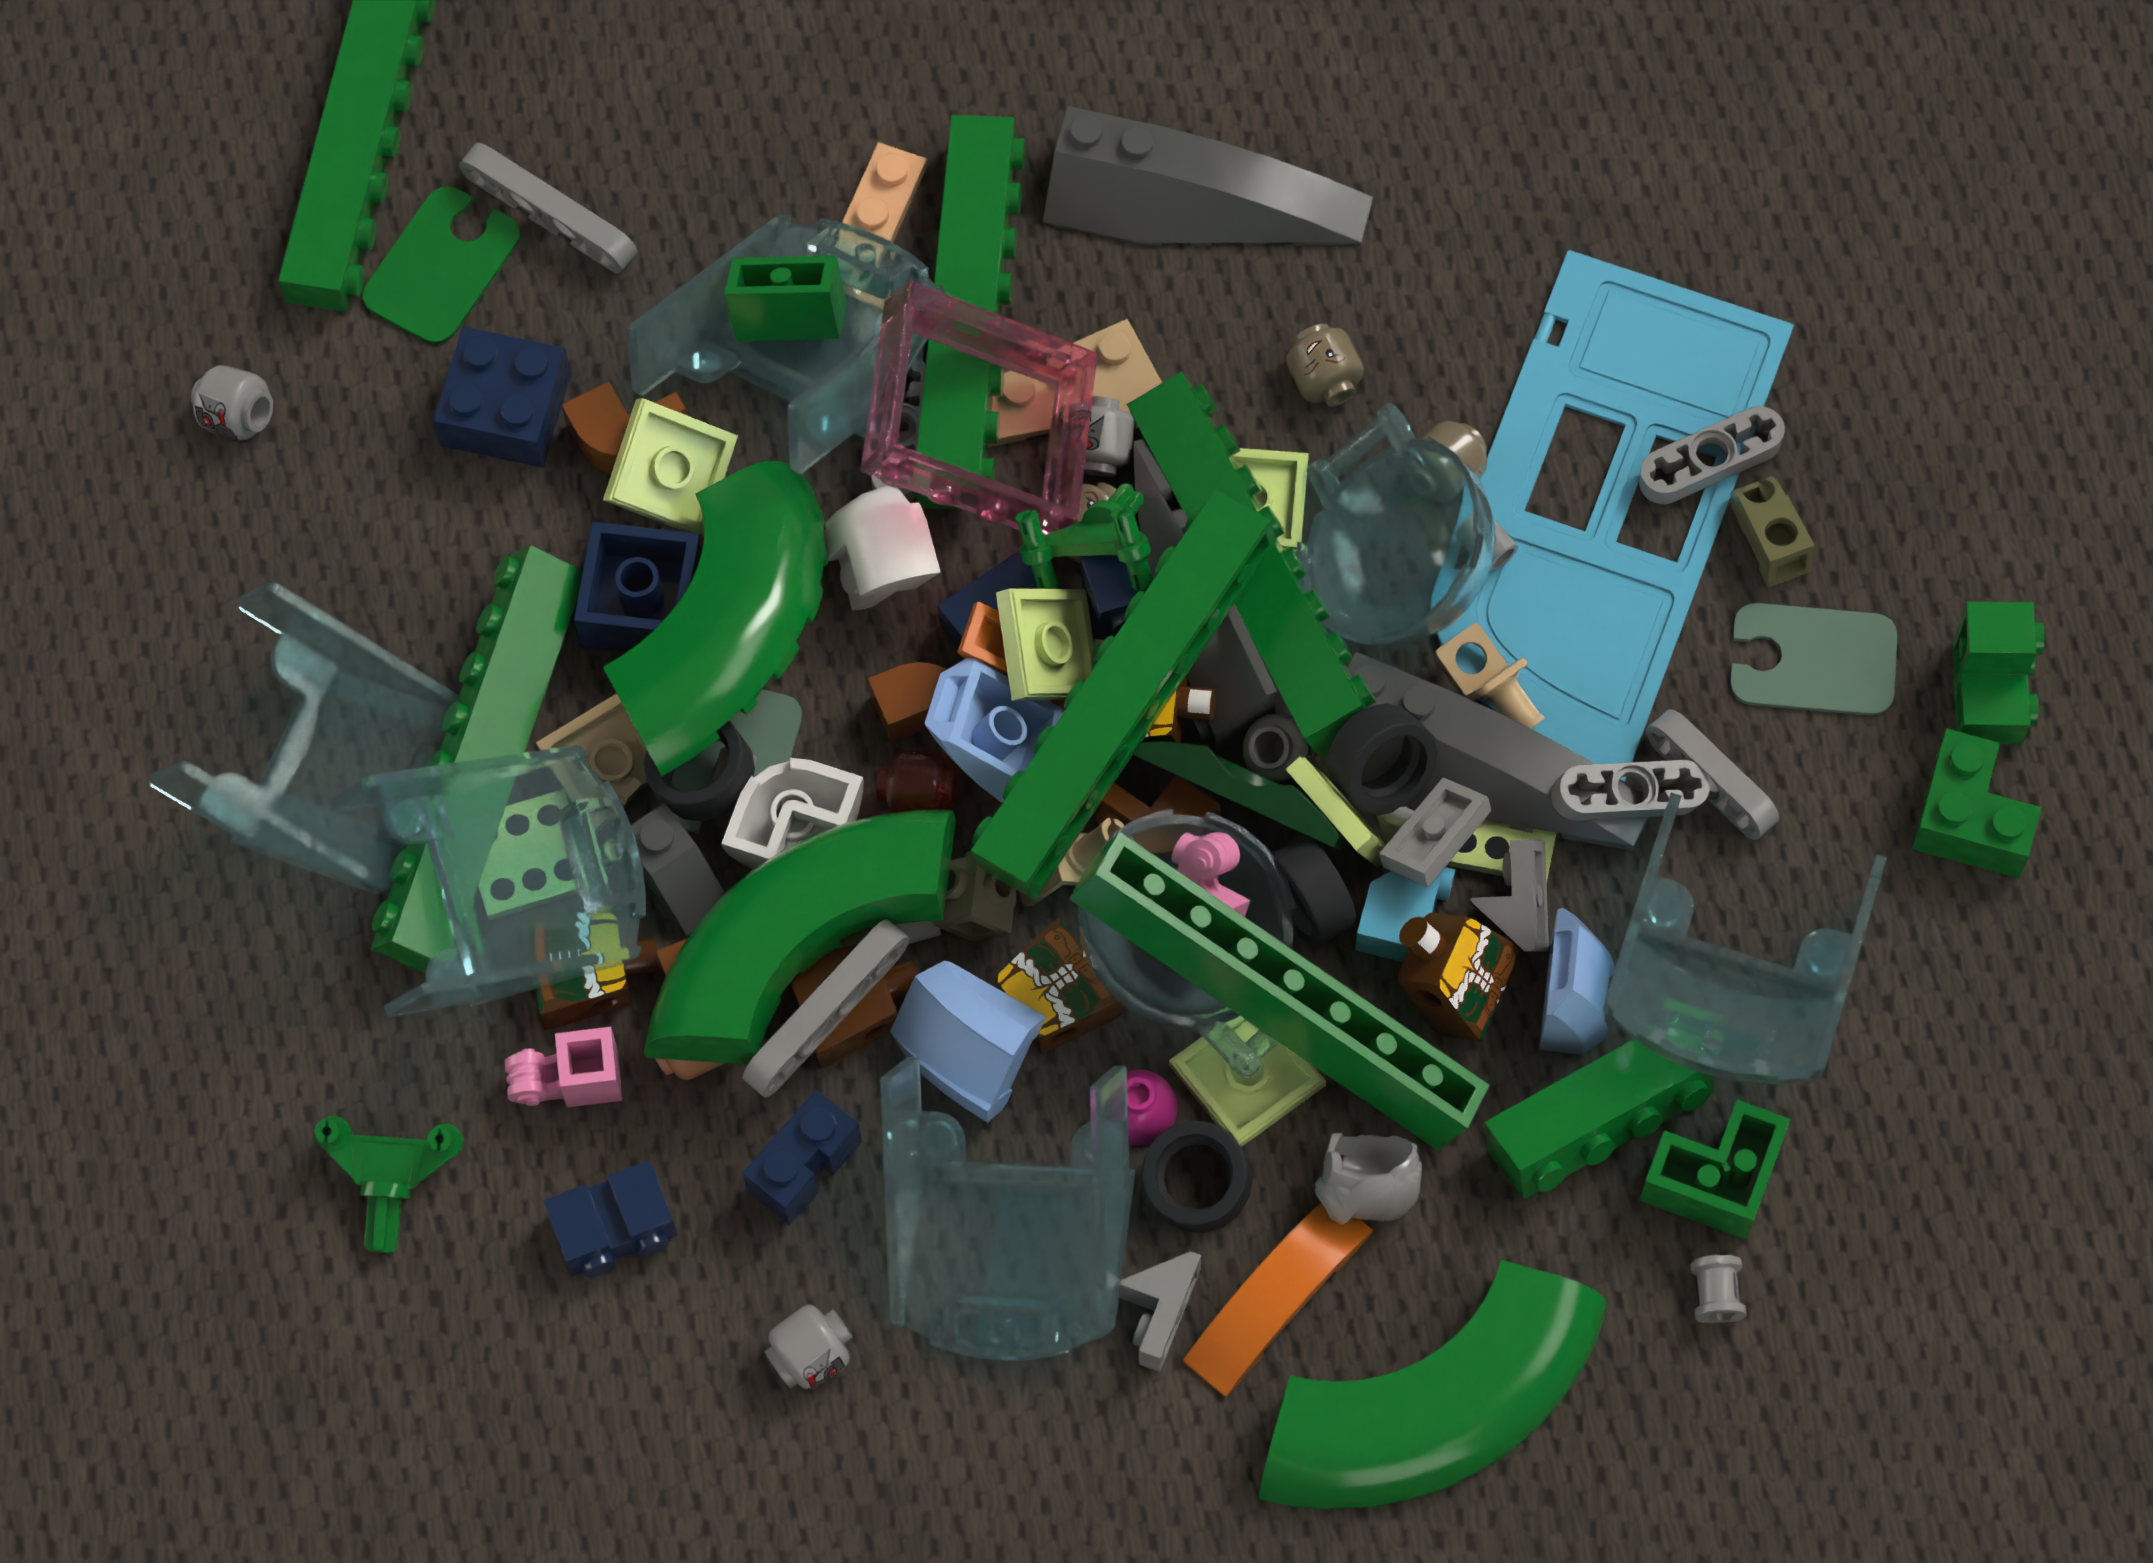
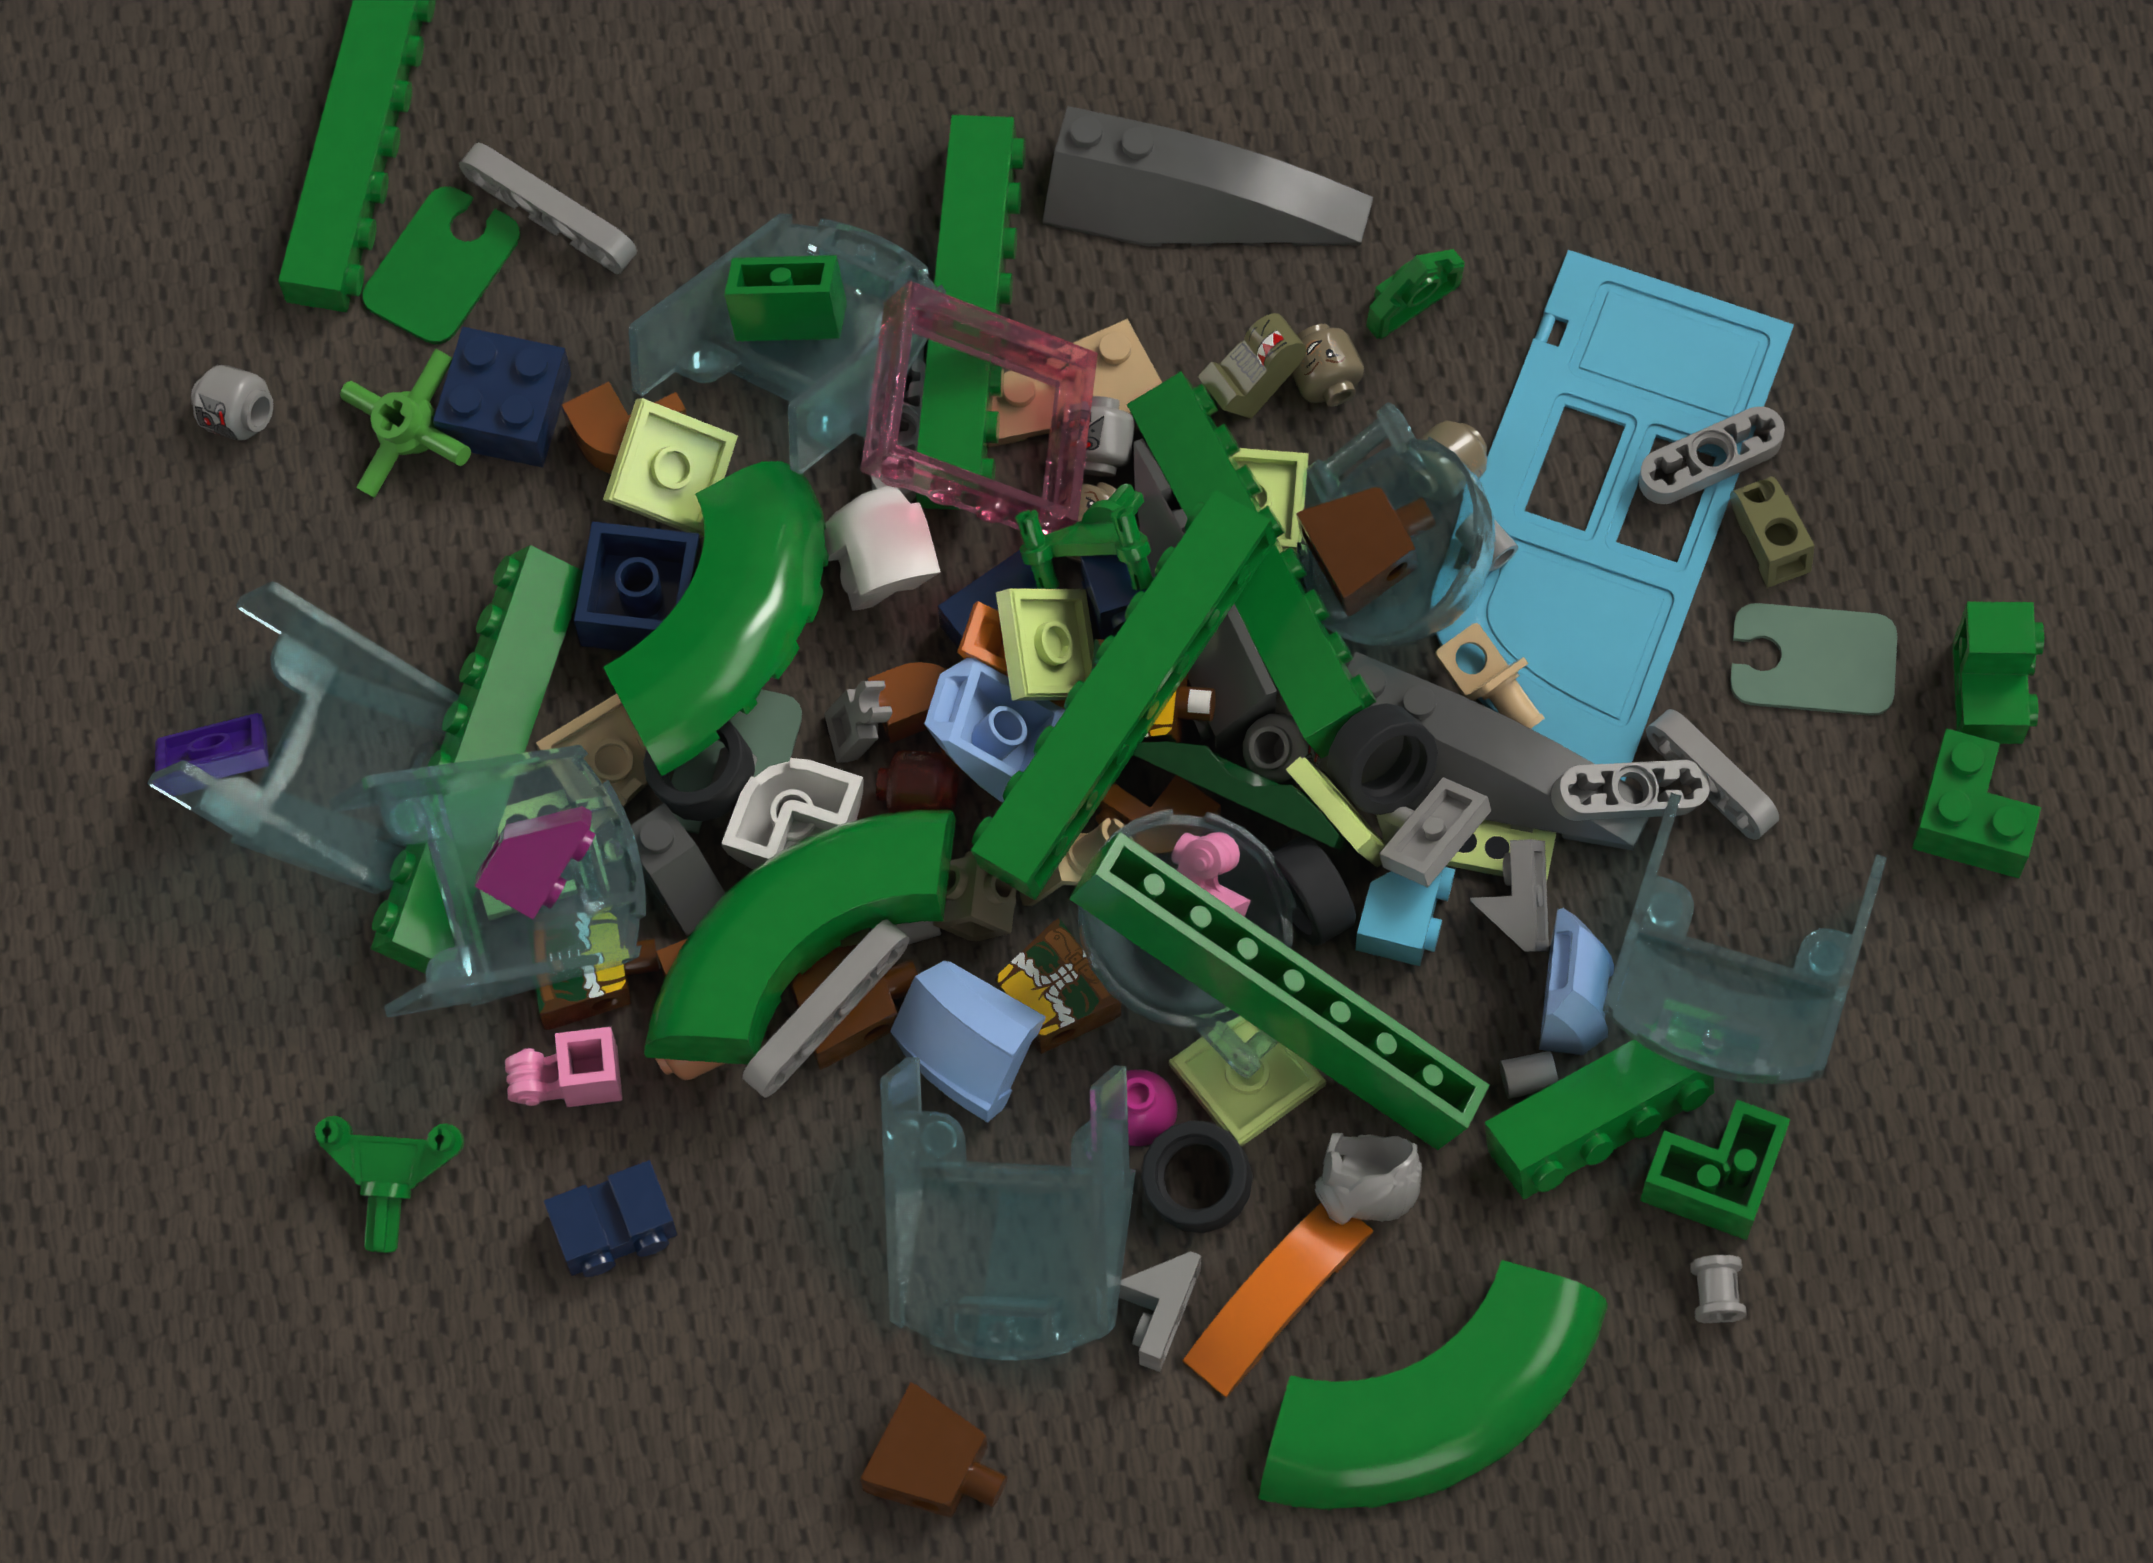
(217, 748): none -> dark purple plate
(405, 423): none -> bright green bar
(530, 857): none -> magenta slope
(786, 1168): dark blue brick -> none
(808, 1347): light grey head -> none
(855, 720): none -> light grey plate
(886, 191): light nougat plate -> none
(931, 1458): none -> reddish brown torso
(1255, 366): none -> olive leg
(1363, 543): none -> reddish brown torso
(1413, 290): none -> green plate
(1455, 972): reddish brown torso -> none
(1528, 1074): none -> light grey hinge

